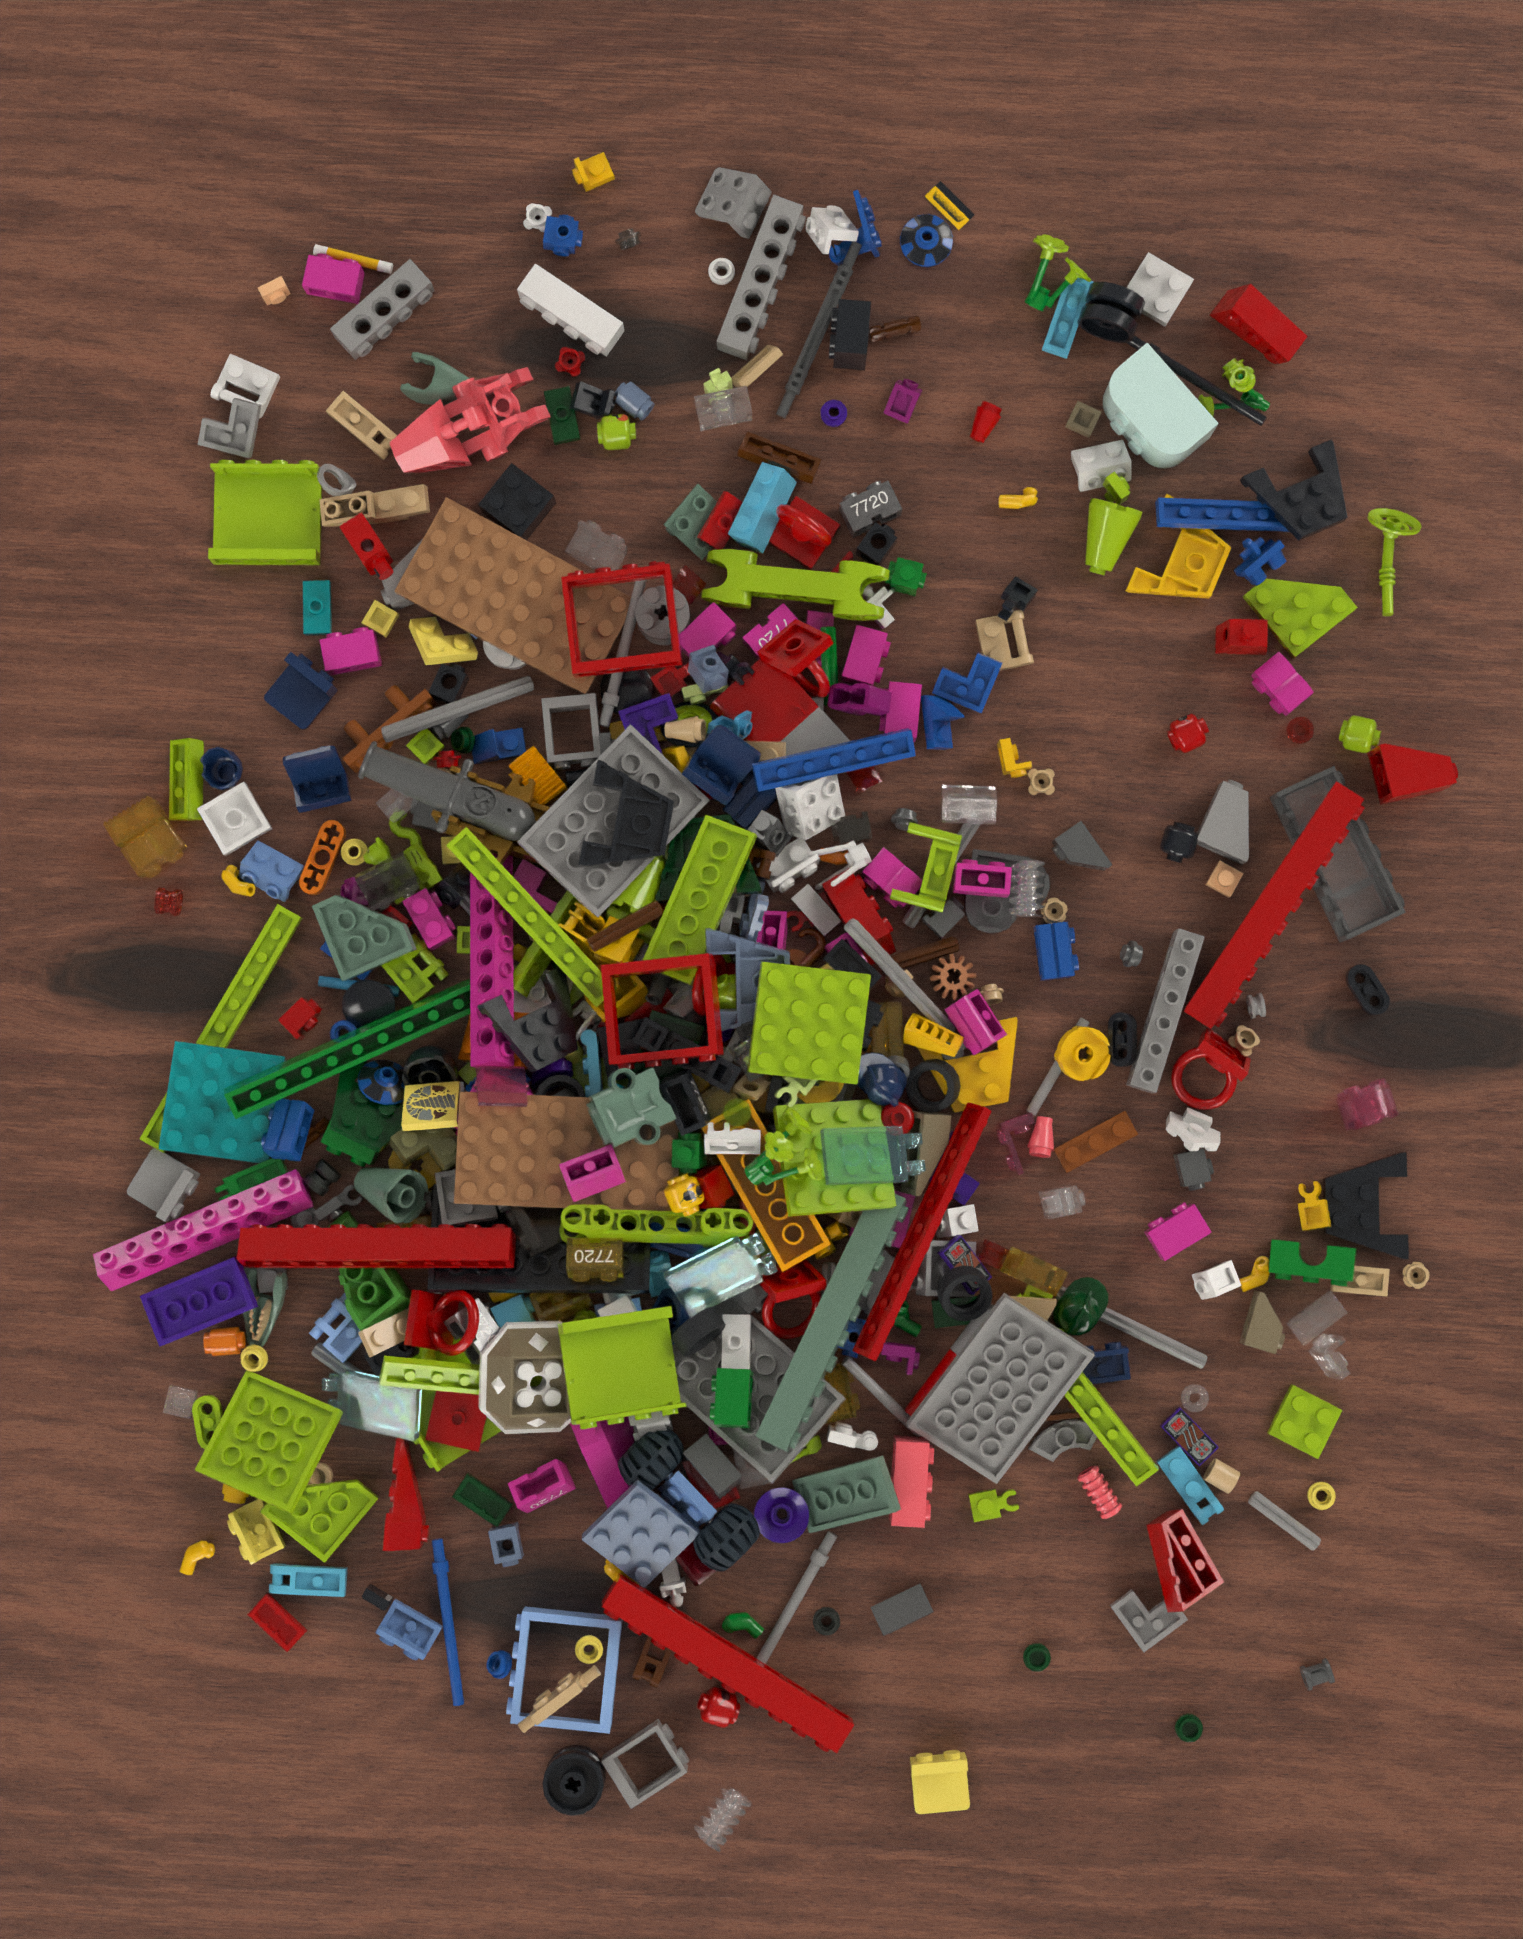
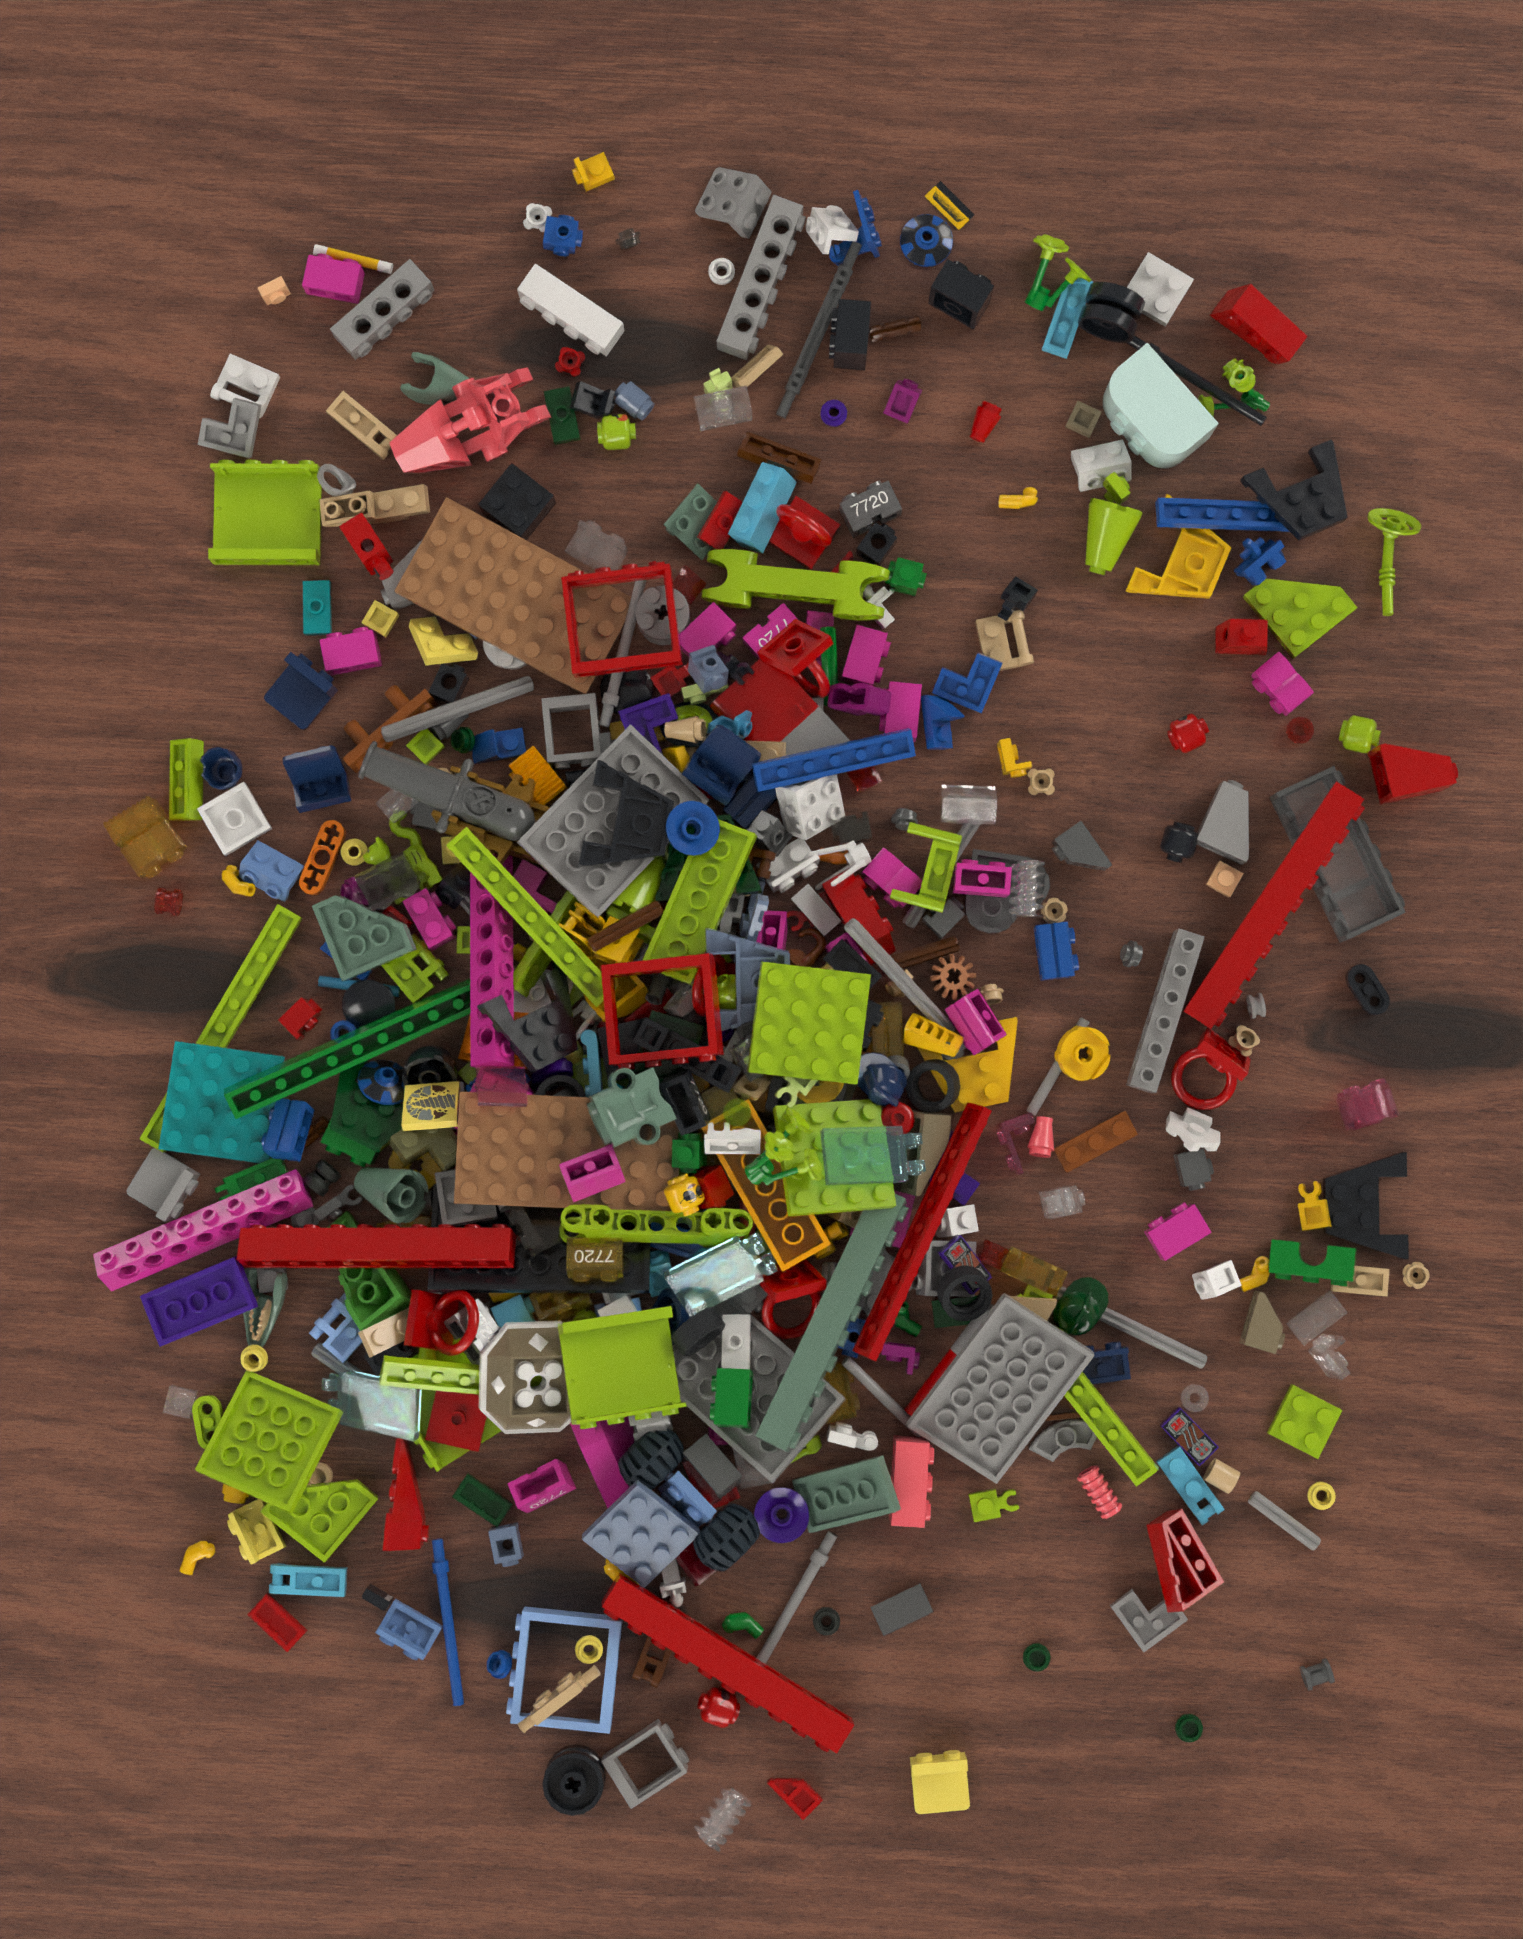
(224, 1341): orange brick -> none
(446, 759): red plate -> none
(701, 819): none -> blue dish
(796, 1794): none -> red tile
(961, 293): none -> black brick
(1121, 1040): black plate -> none

